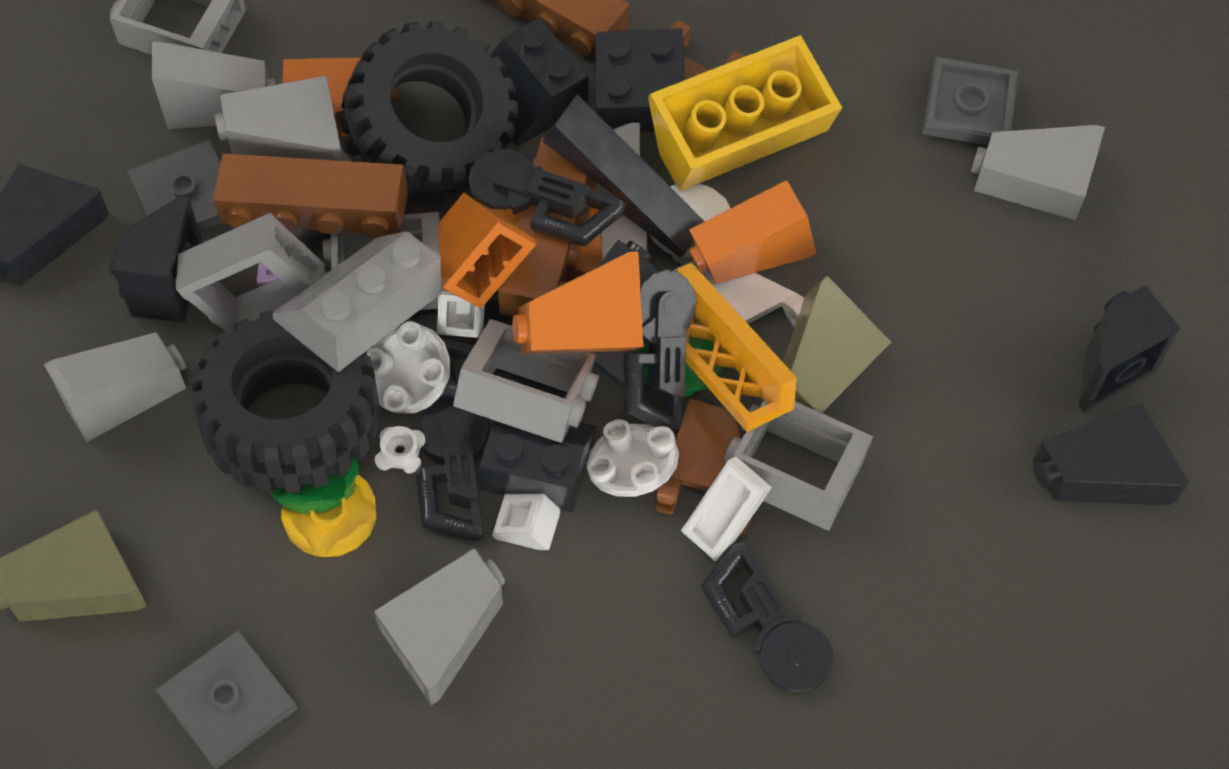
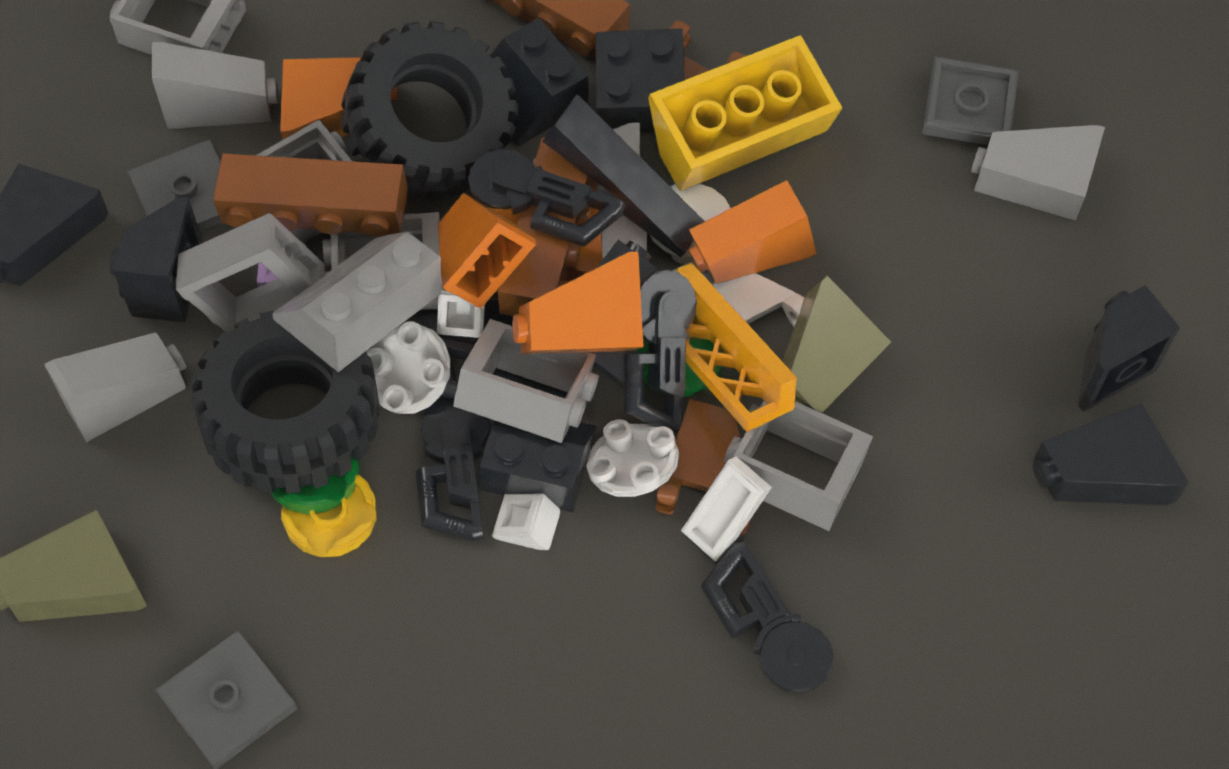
(281, 121): light grey slope -> none
(396, 437): white plate -> none
(442, 620): light grey slope -> none

